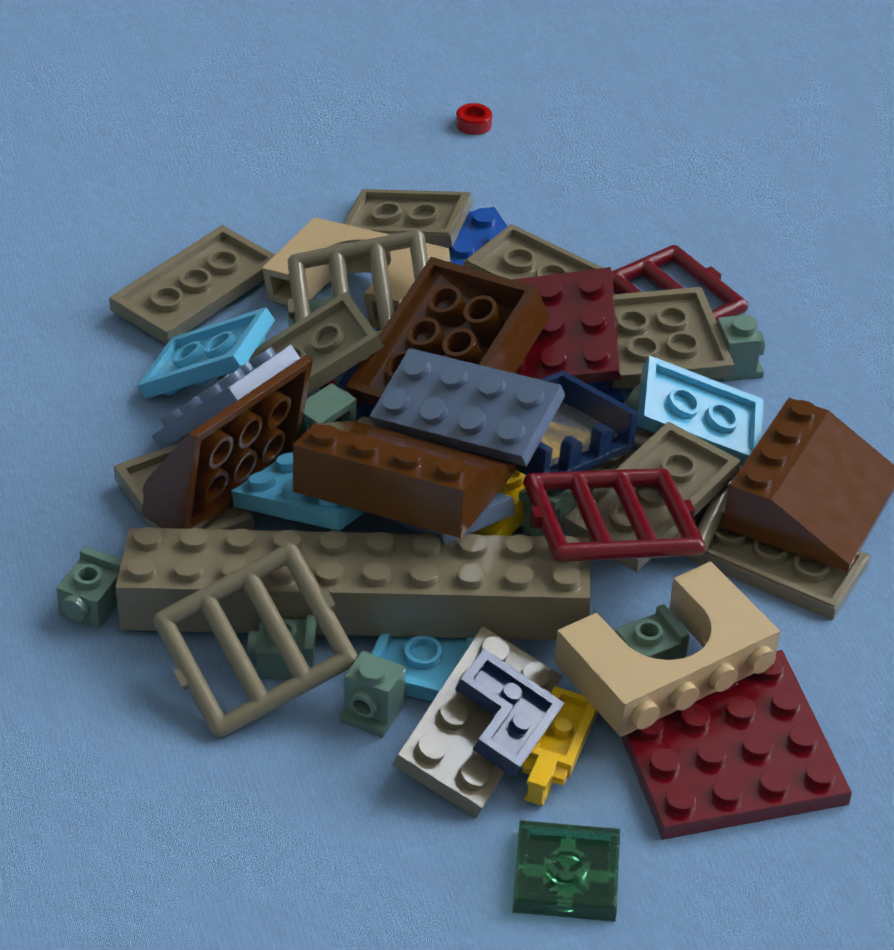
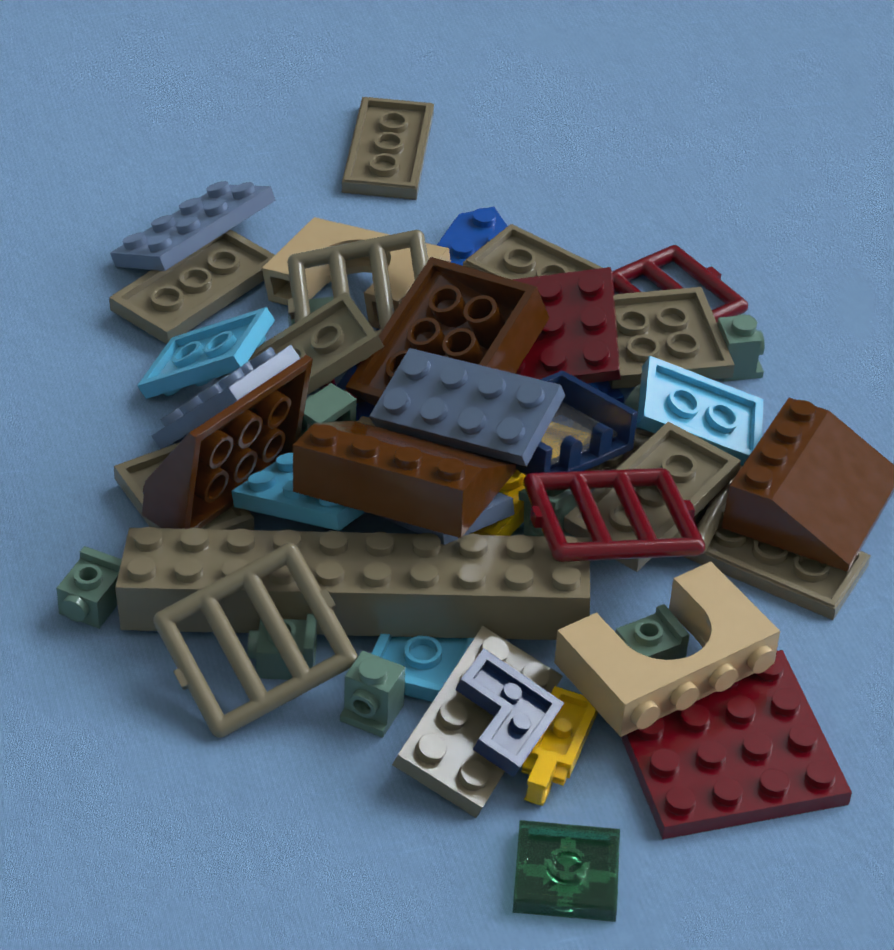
(192, 226): none -> sand blue plate
(388, 148): none -> dark tan tile
(398, 211): dark tan tile -> none
(474, 119): red tile -> none

